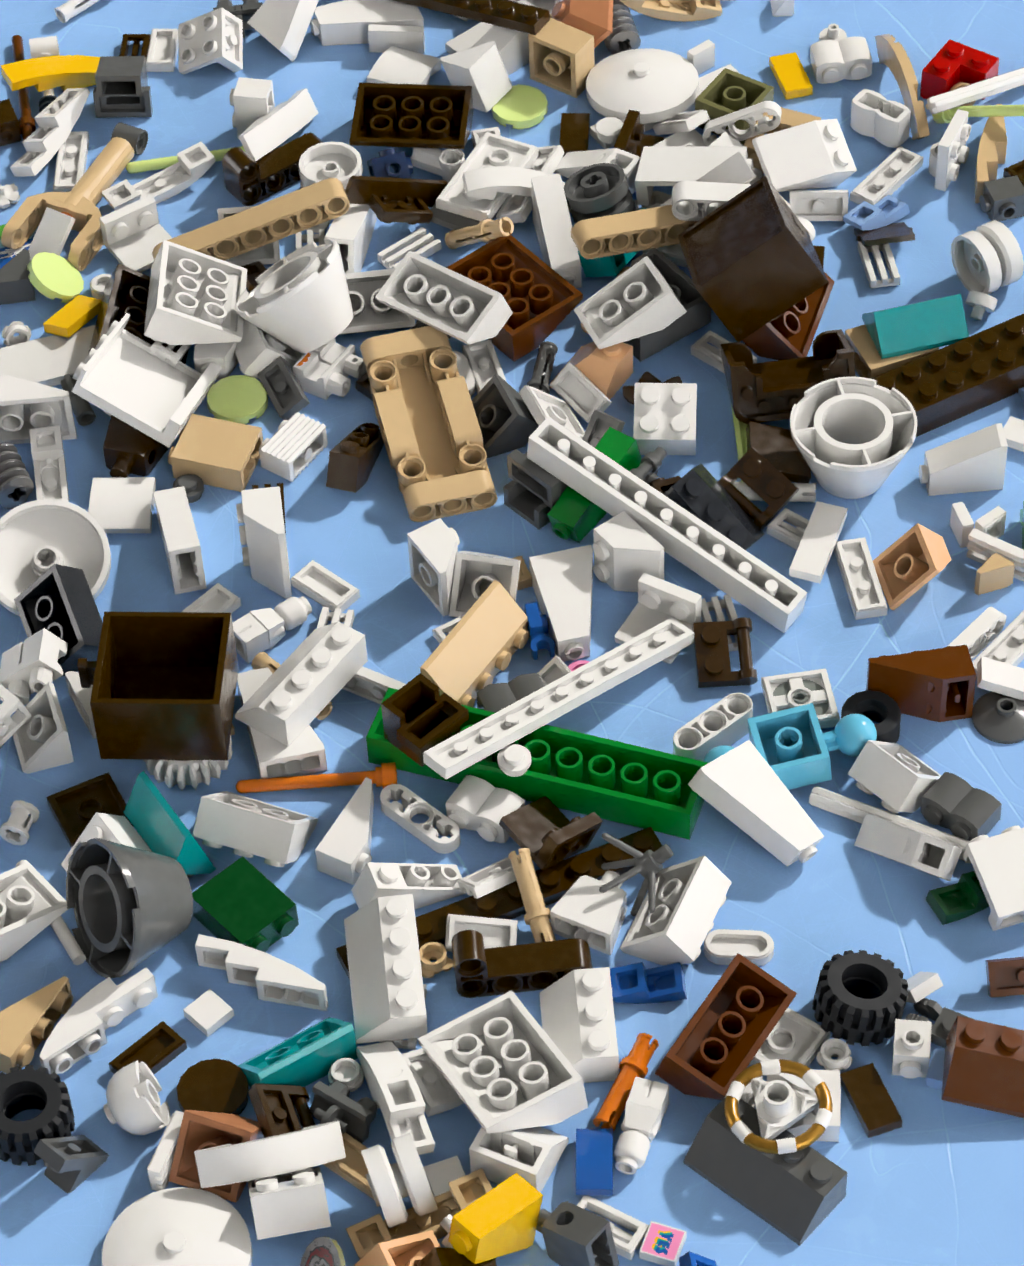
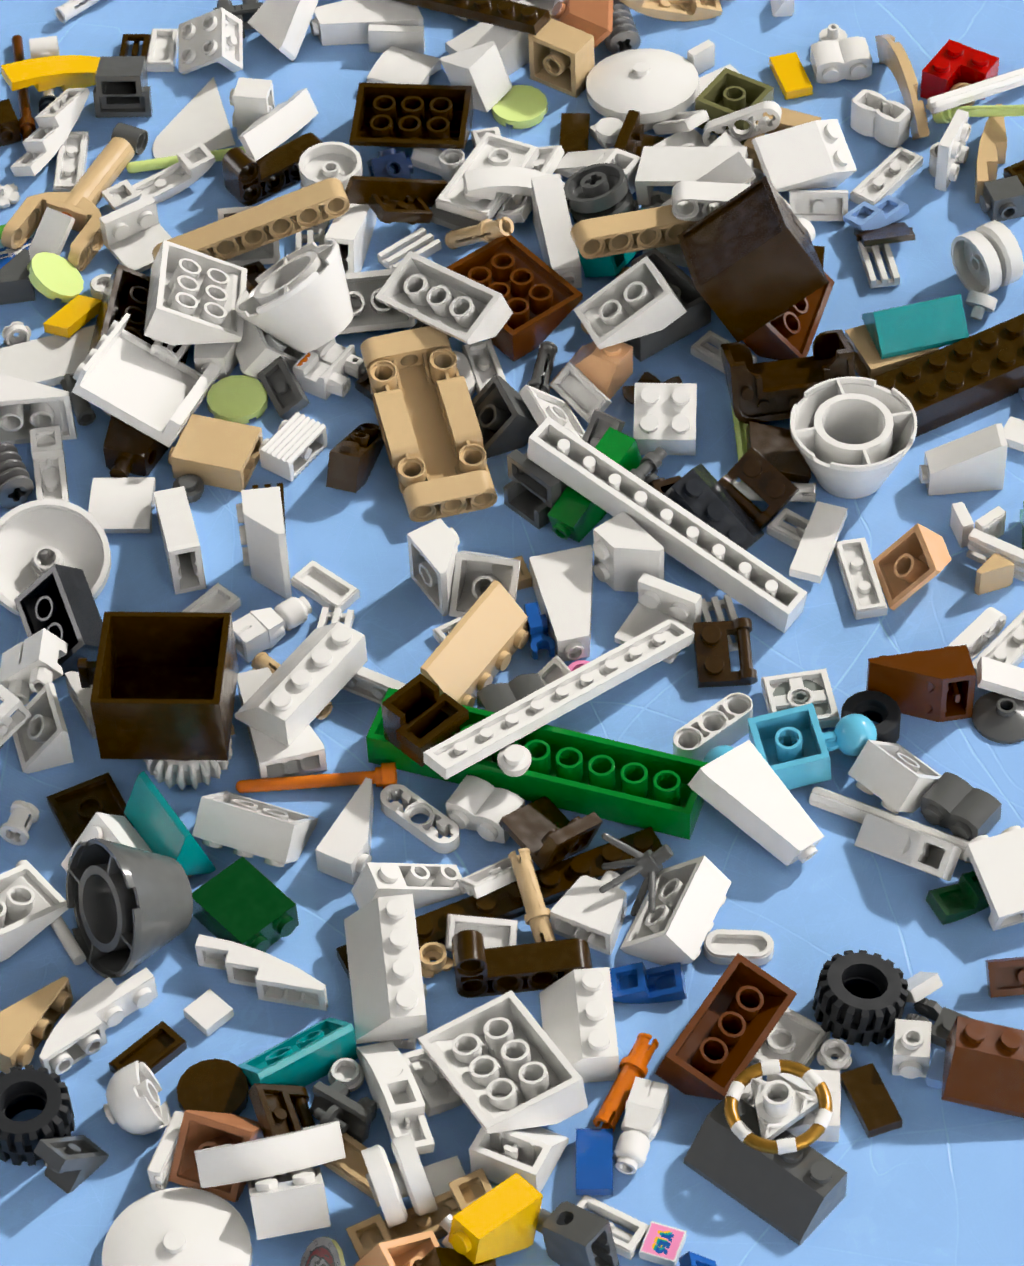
(198, 121): none -> white sticker

